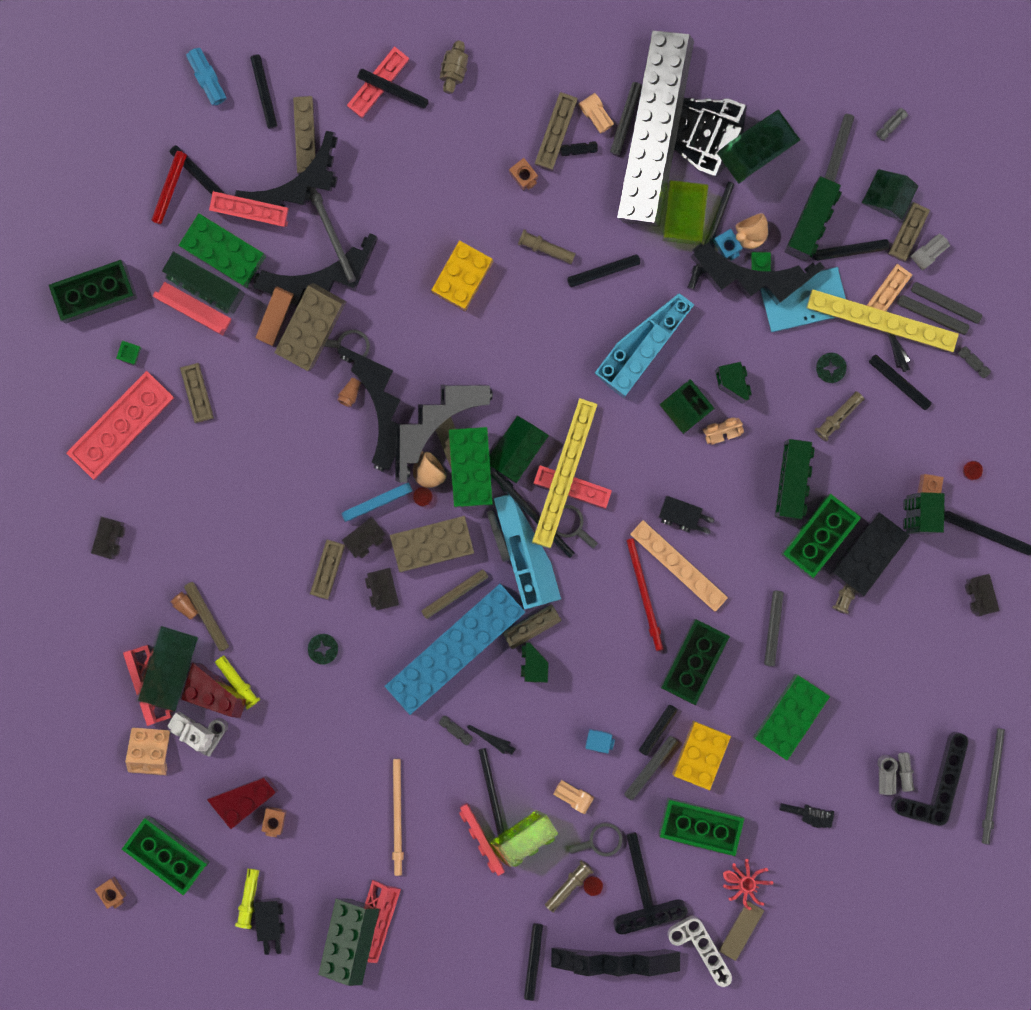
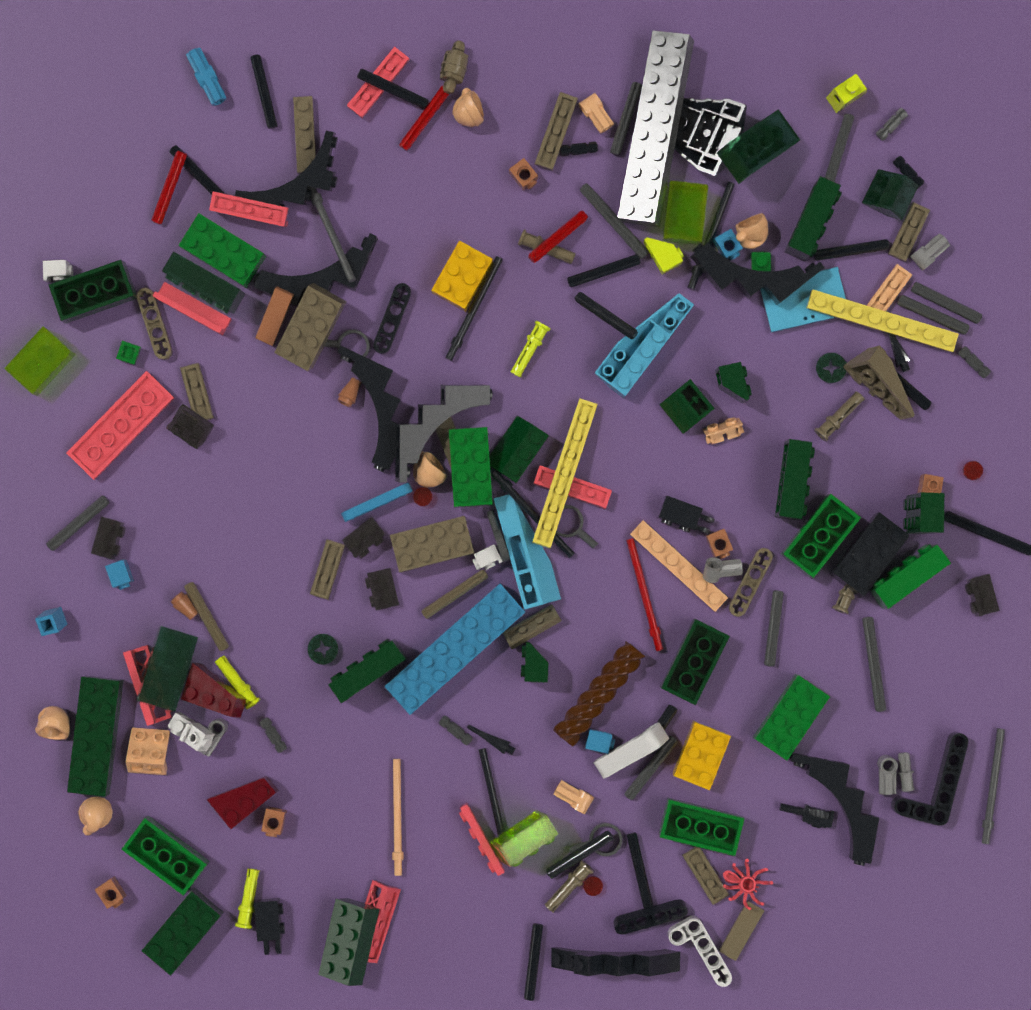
(40, 361): none -> clear neon green brick
(51, 621): none -> dark azure brick
(53, 723): none -> light nougat piece
(56, 270): none -> white brick
(77, 523): none -> dark grey axle
(94, 814): none -> light nougat piece
(95, 736): none -> dark green brick
(119, 574): none -> dark azure brick
(156, 323): none -> dark tan beam
(182, 931): none -> dark green brick
(190, 427): none -> clear smoke bracket
(273, 735): none -> dark grey axle
(364, 673): none -> dark green brick
(394, 319): none -> black beam
(423, 119): none -> red axle
(458, 340): none -> black bar
(468, 109): none -> light nougat piece
(486, 558): none -> white brick
(534, 340): none -> neon yellow pin
(558, 236): none -> red axle
(579, 854): none -> black axle
(601, 691): none -> reddish brown piece
(606, 315): none -> black axle
(614, 221): none -> dark grey axle
(632, 750): none -> white beam
(664, 254): none -> neon yellow slope
(705, 874): none -> dark tan tile
(711, 539): none -> nougat brick
(716, 569): none -> light grey piece
(753, 583): none -> dark tan beam
(834, 777): none -> black arch
(847, 93): none -> neon yellow torso
(874, 664): none -> dark grey axle
(878, 374): none -> dark tan wedge
(907, 170): none -> black axle
(909, 576): none -> green brick

